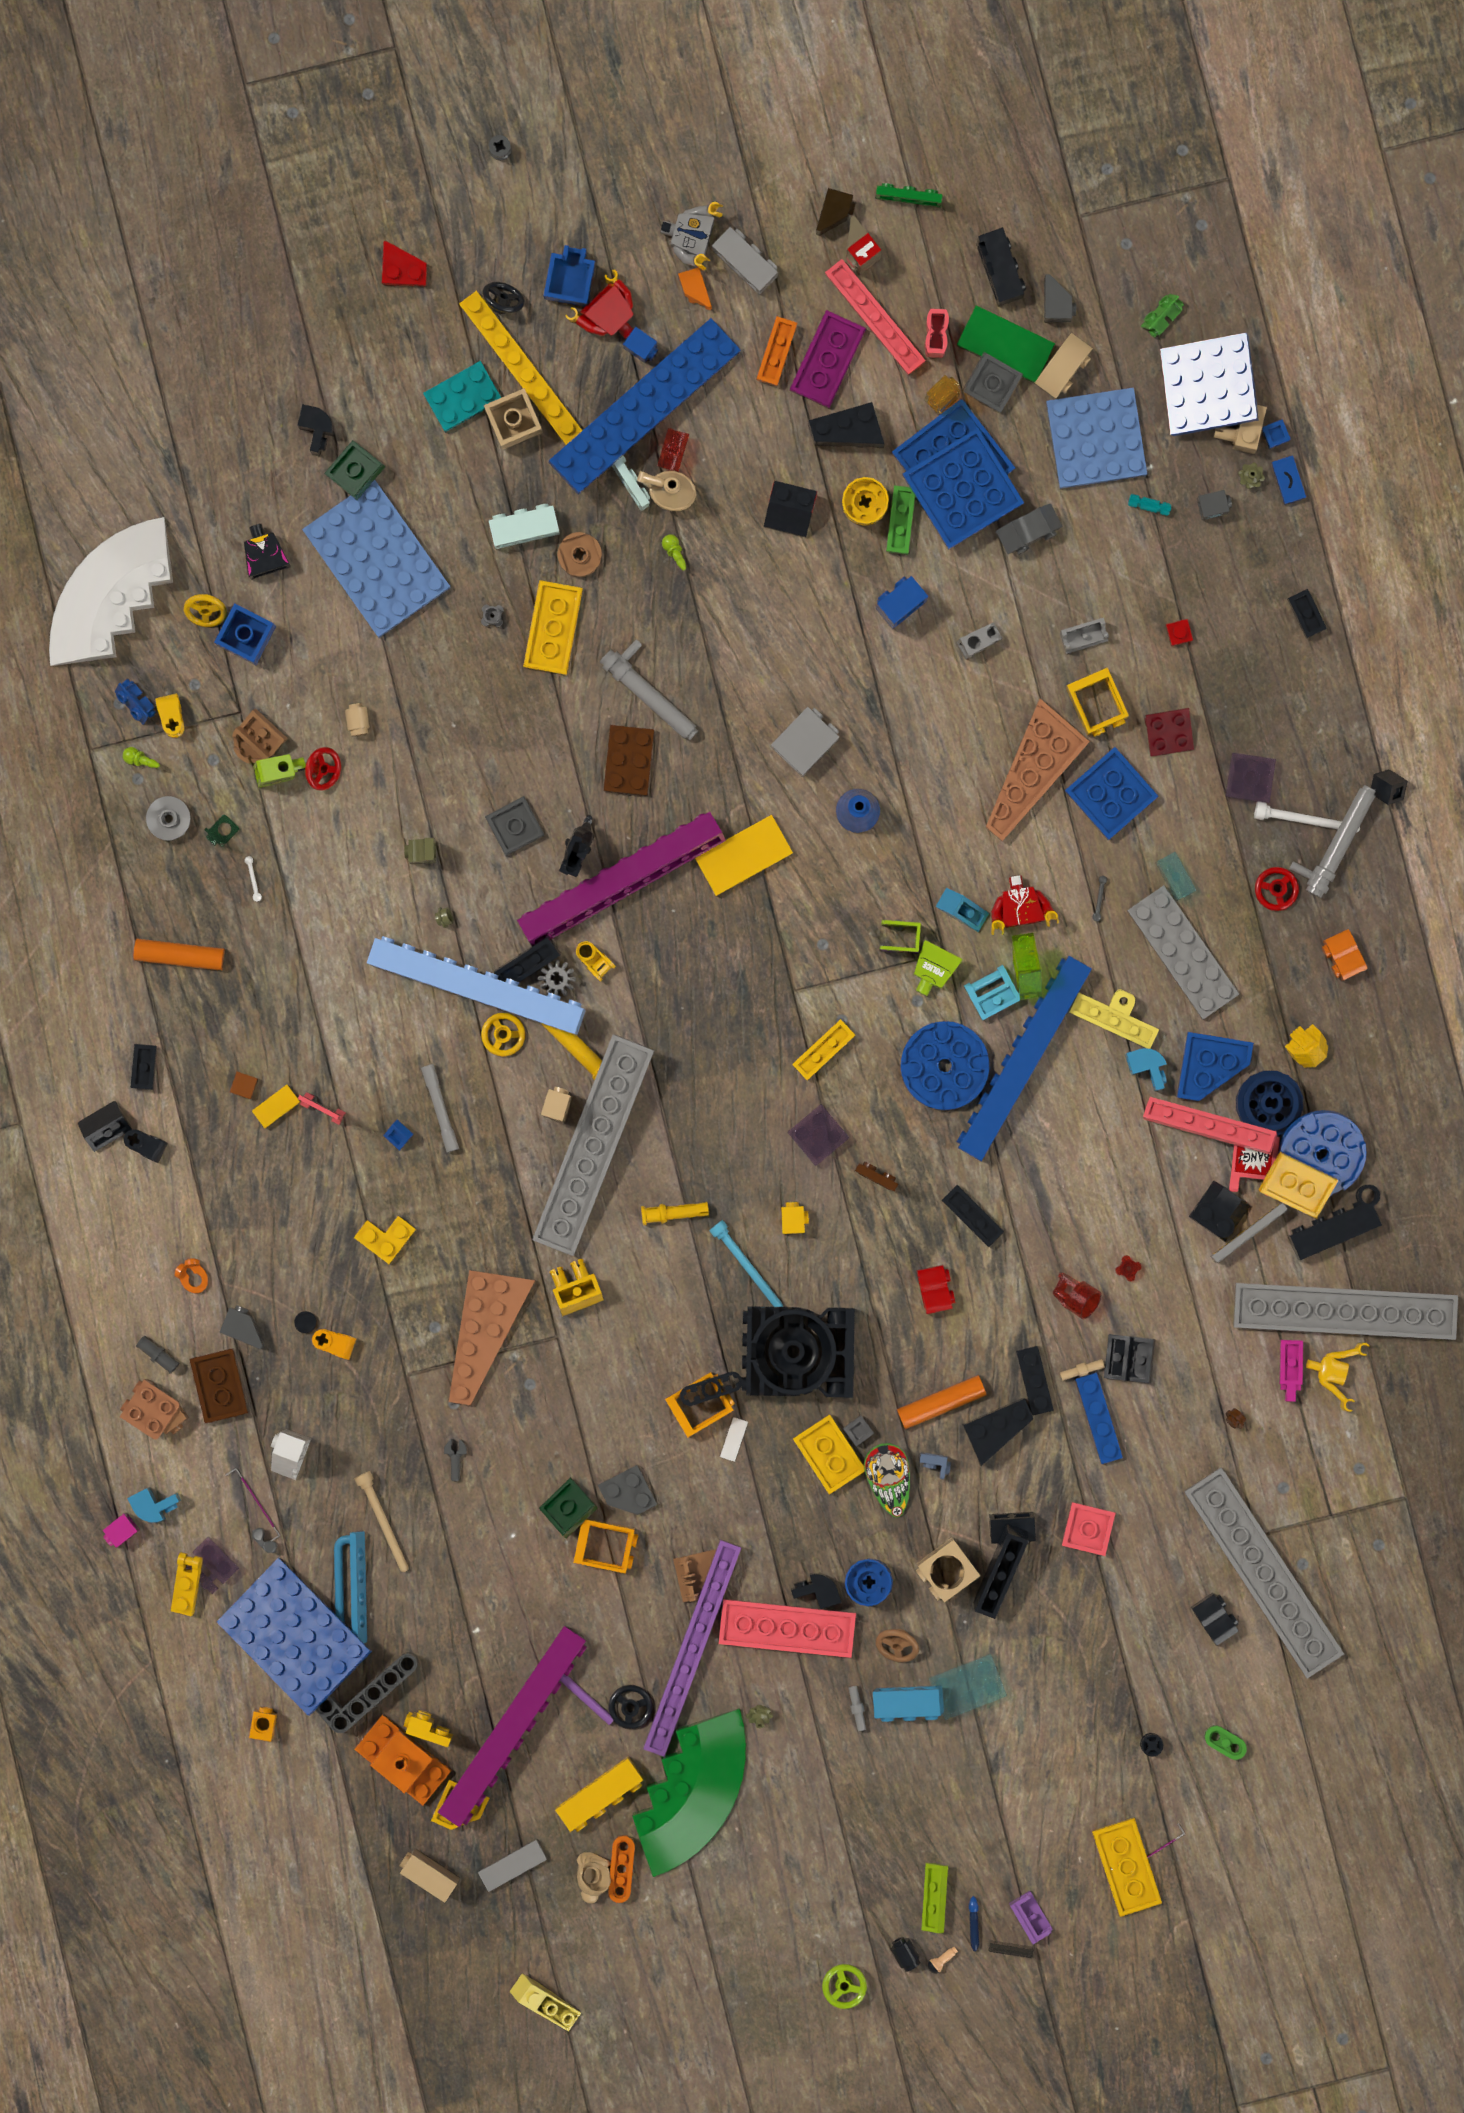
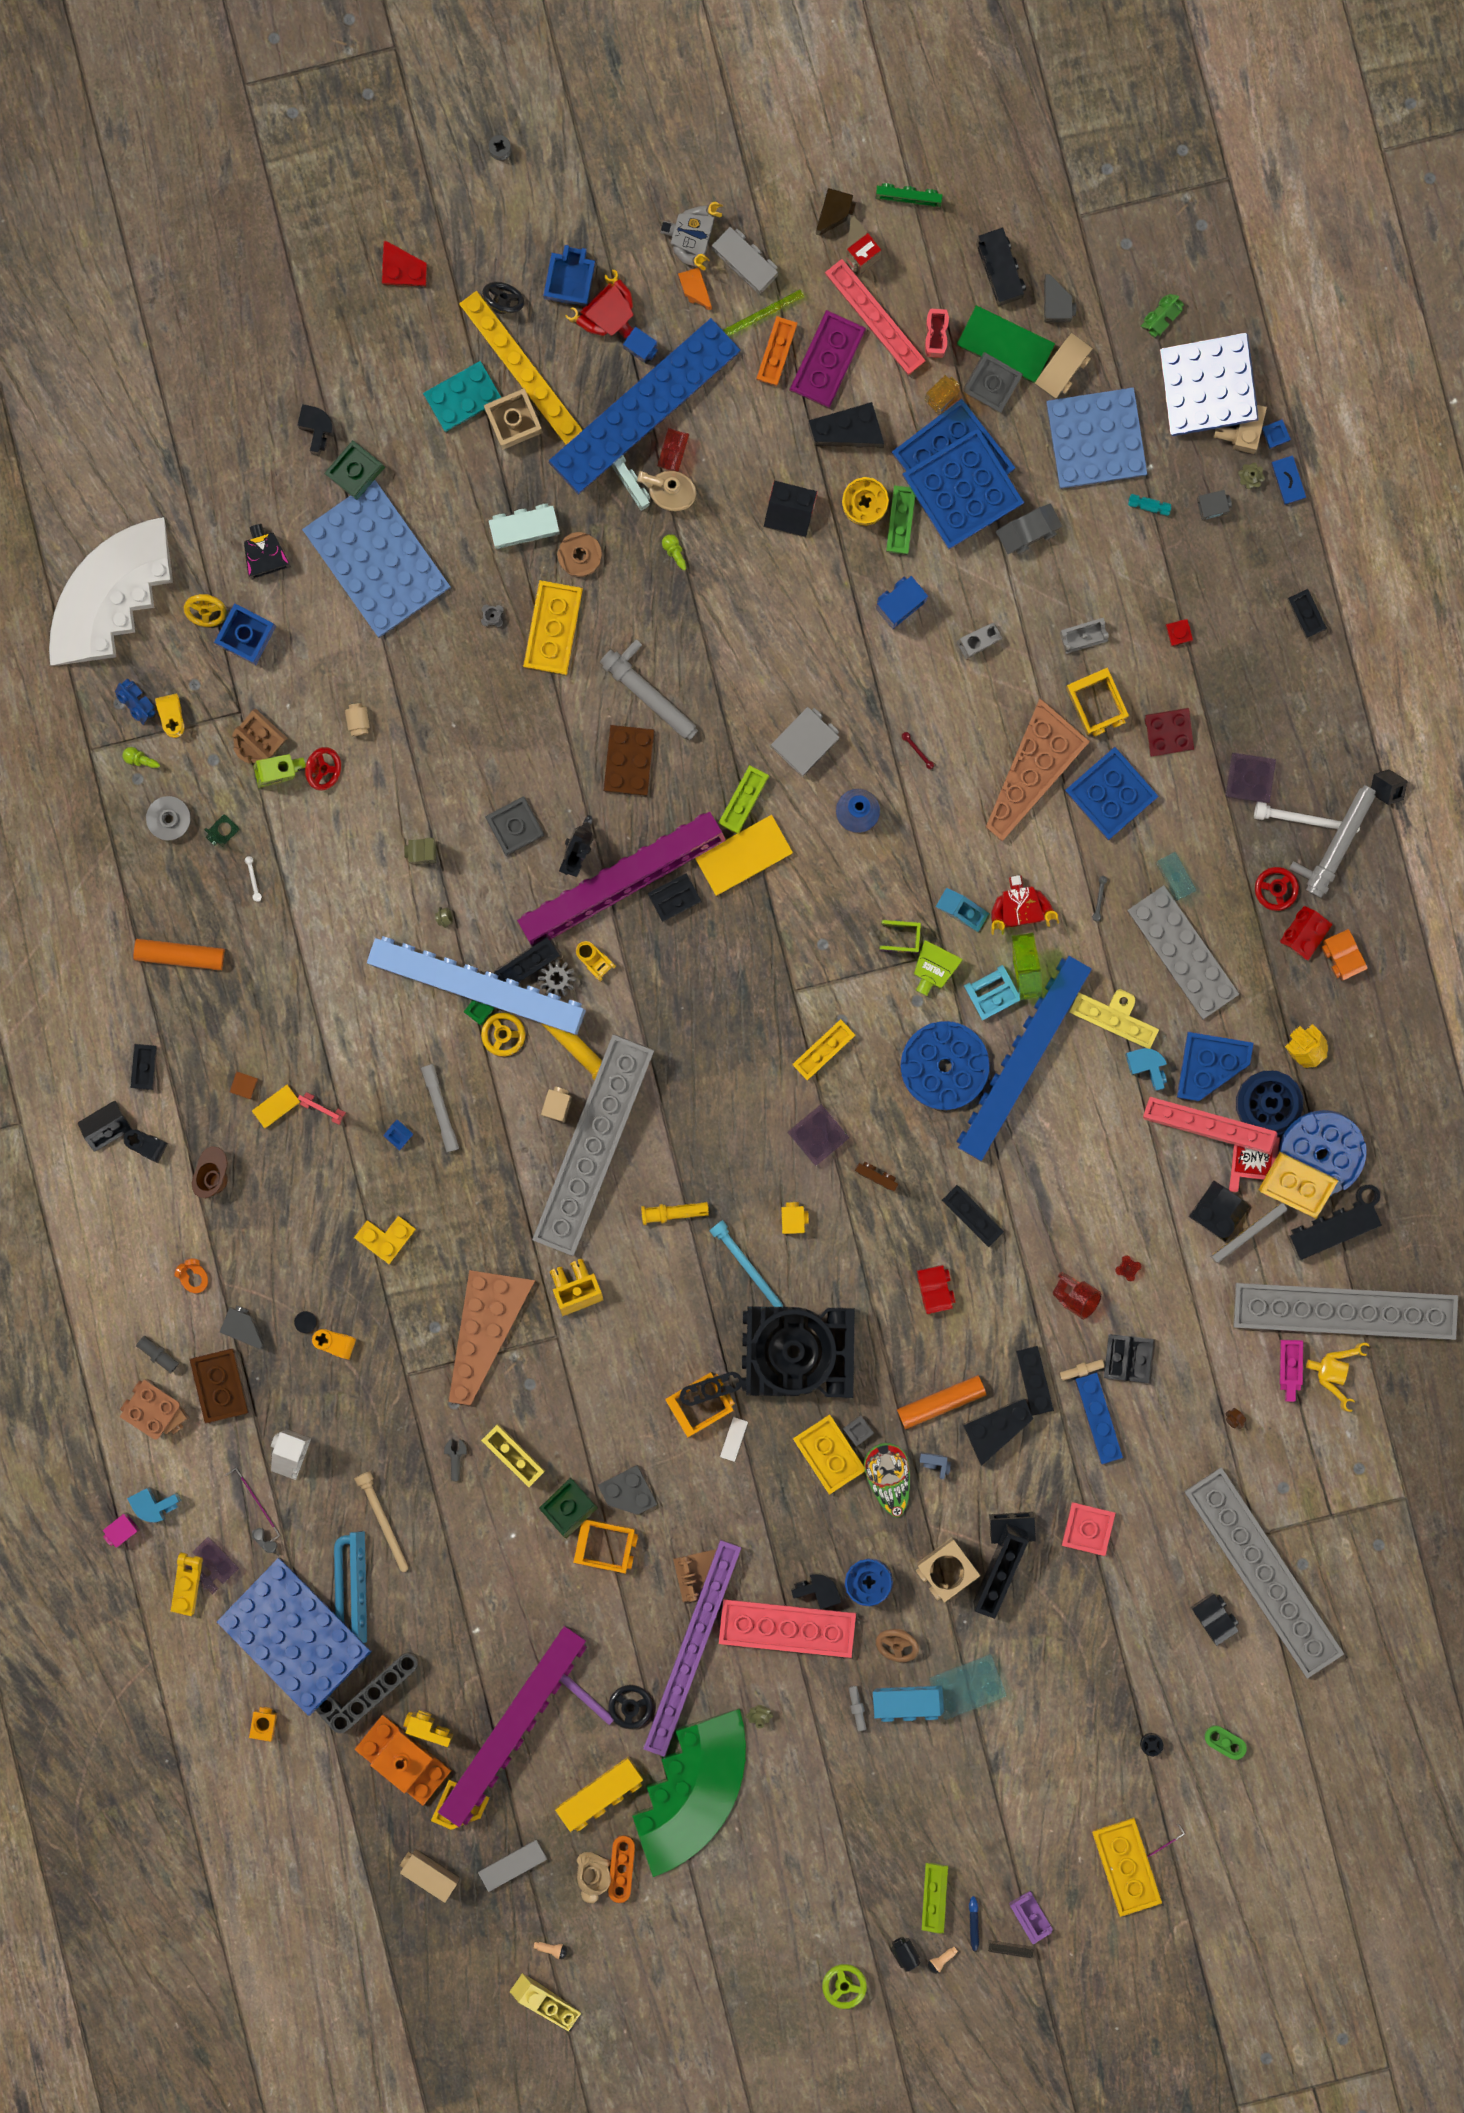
(210, 1173): none -> reddish brown piece
(478, 1011): none -> green tile
(513, 1455): none -> light yellow brick
(558, 1951): none -> light nougat piece
(674, 897): none -> black plate
(743, 799): none -> lime plate
(763, 313): none -> clear neon green bar
(906, 737): none -> dark red hinge
(1306, 932): none -> red bracket

